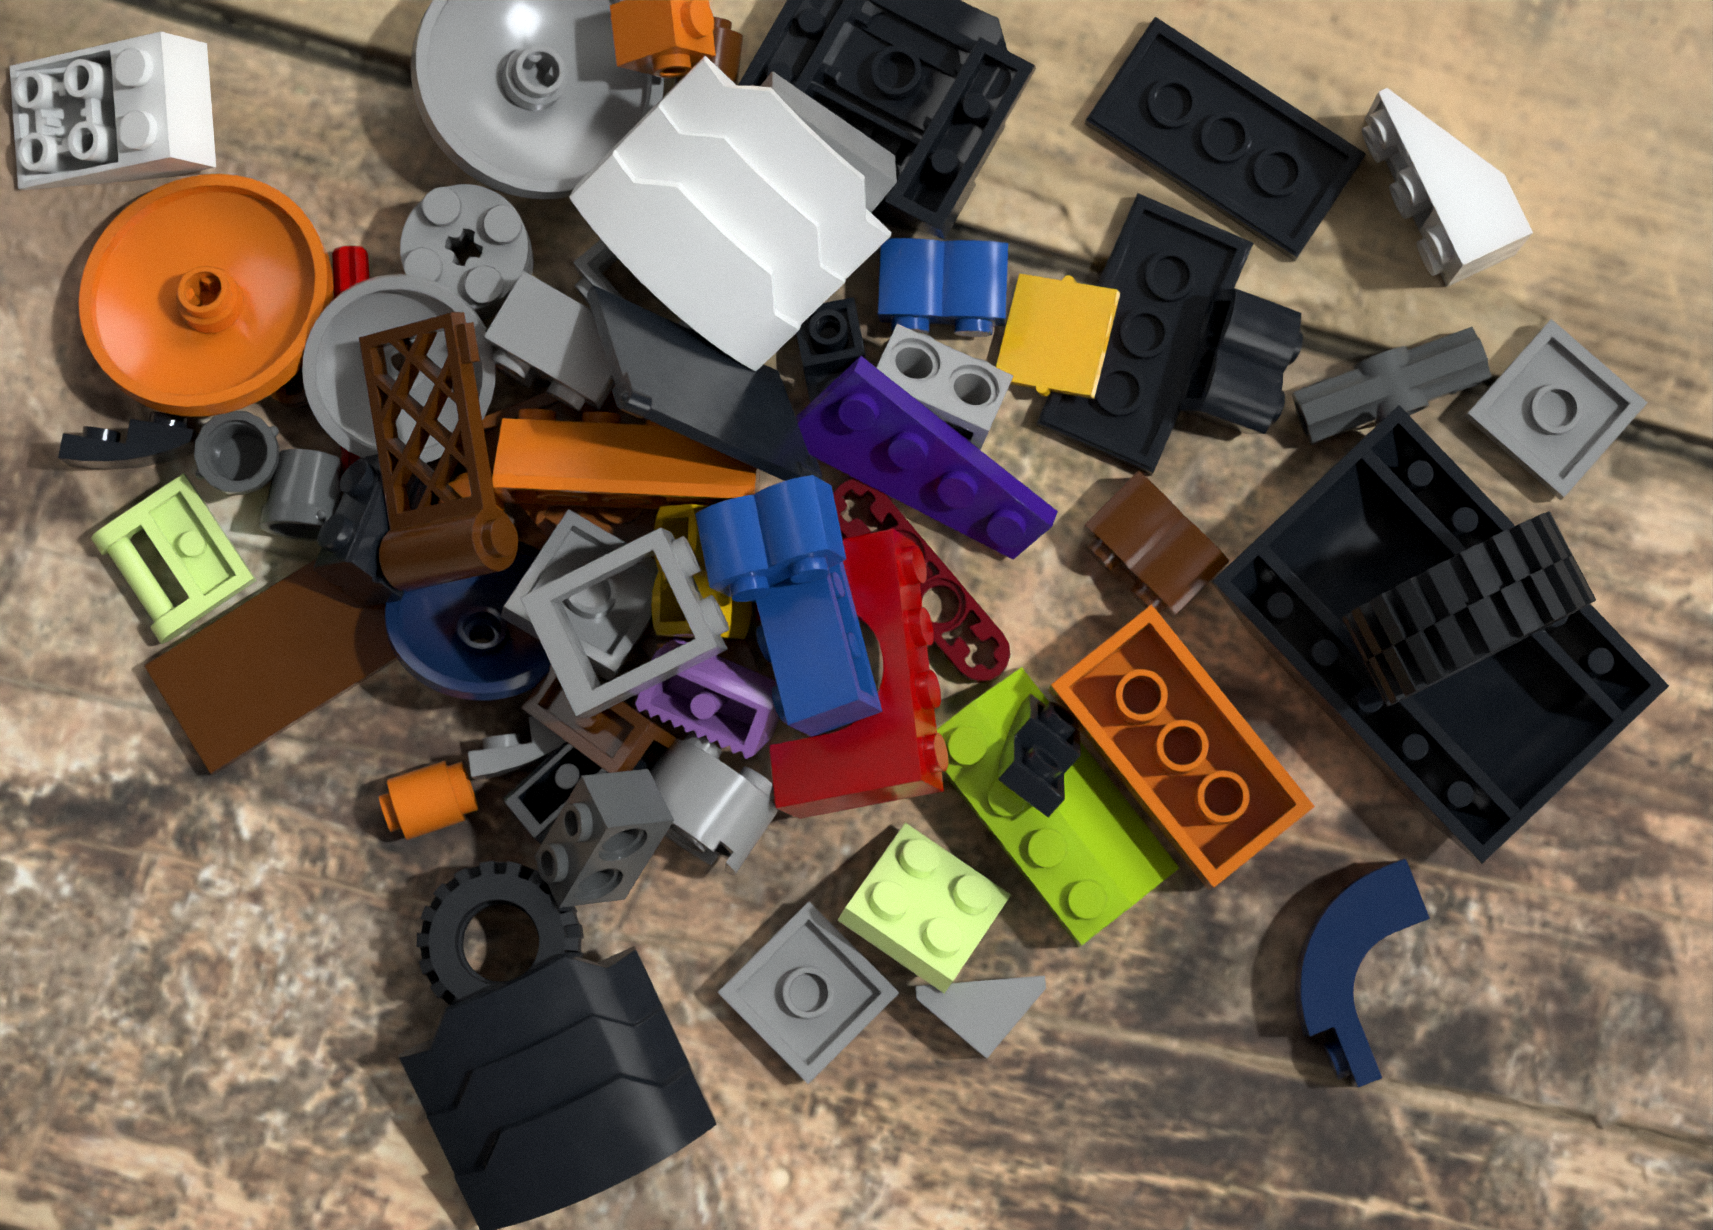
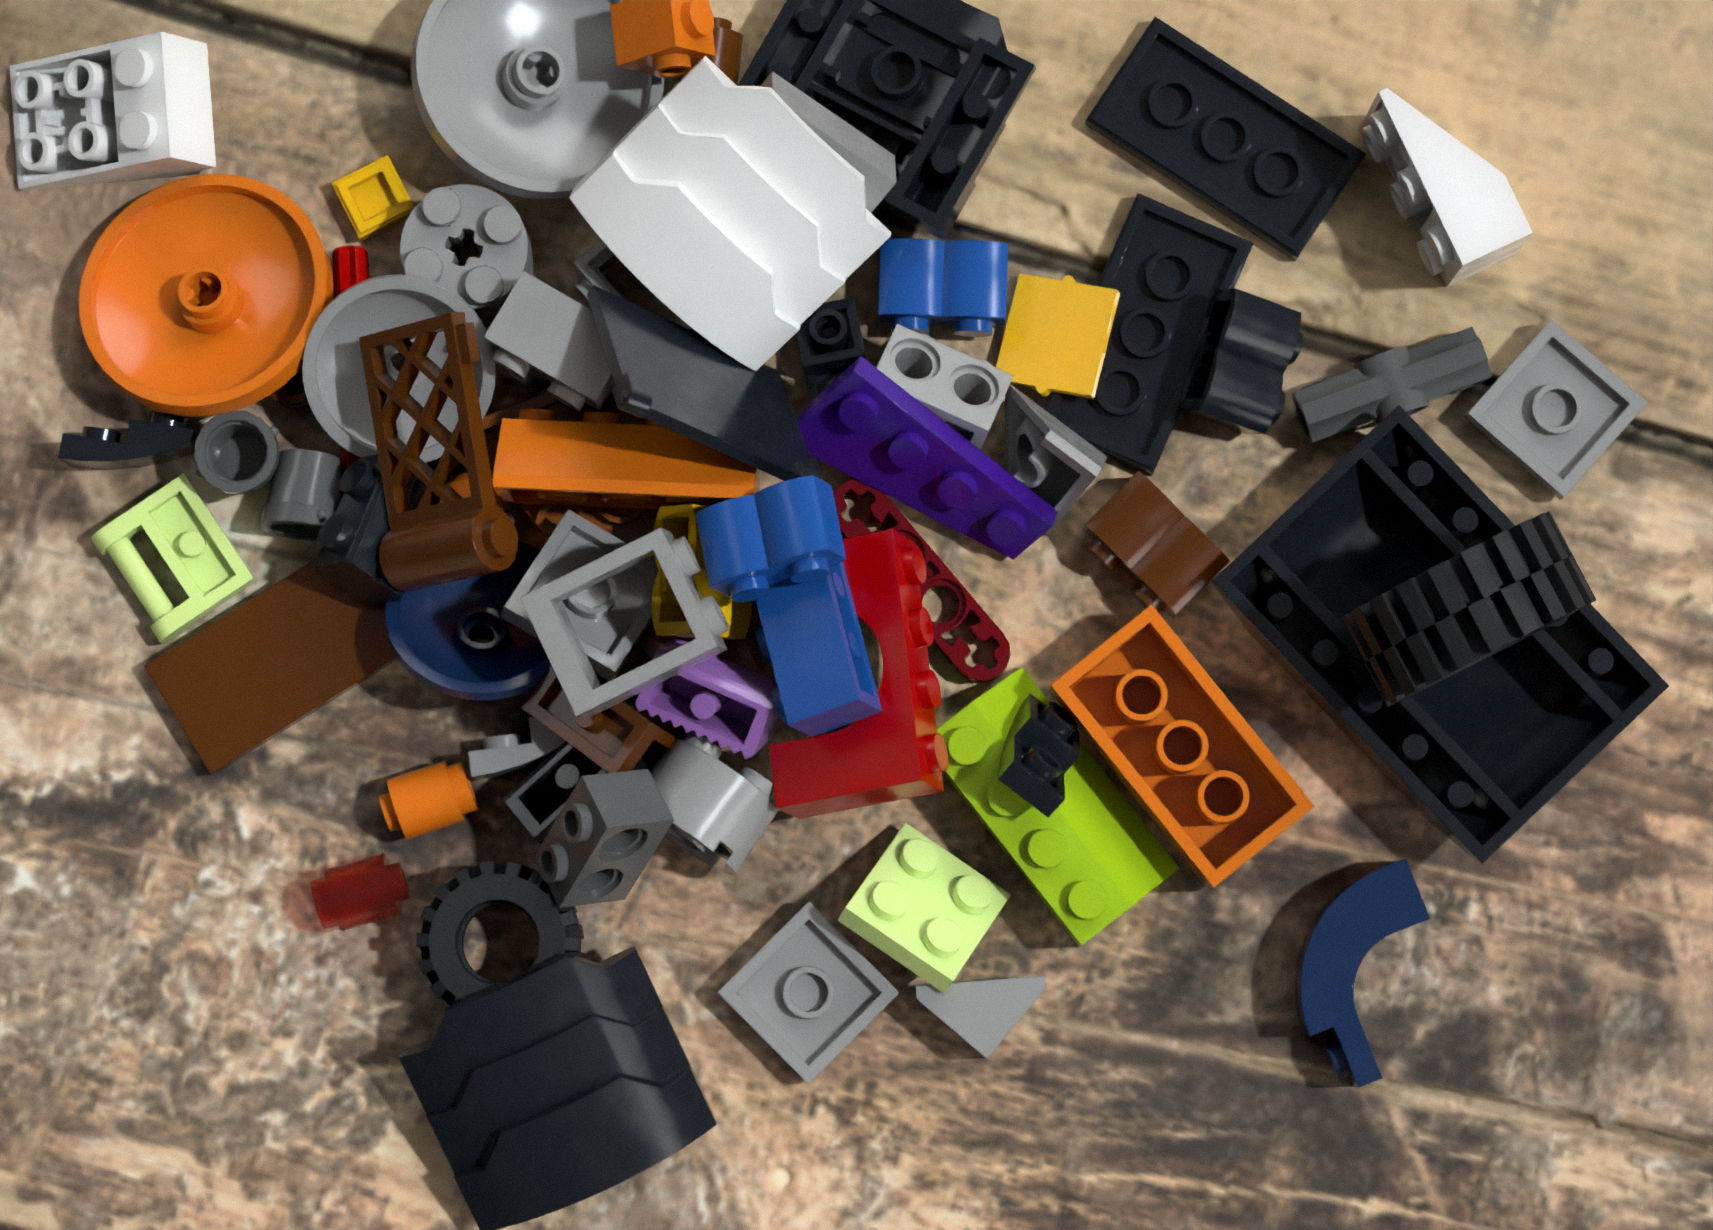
(360, 892): none -> clear red brick
(374, 198): none -> yellow tile
(1047, 454): none -> light grey slope

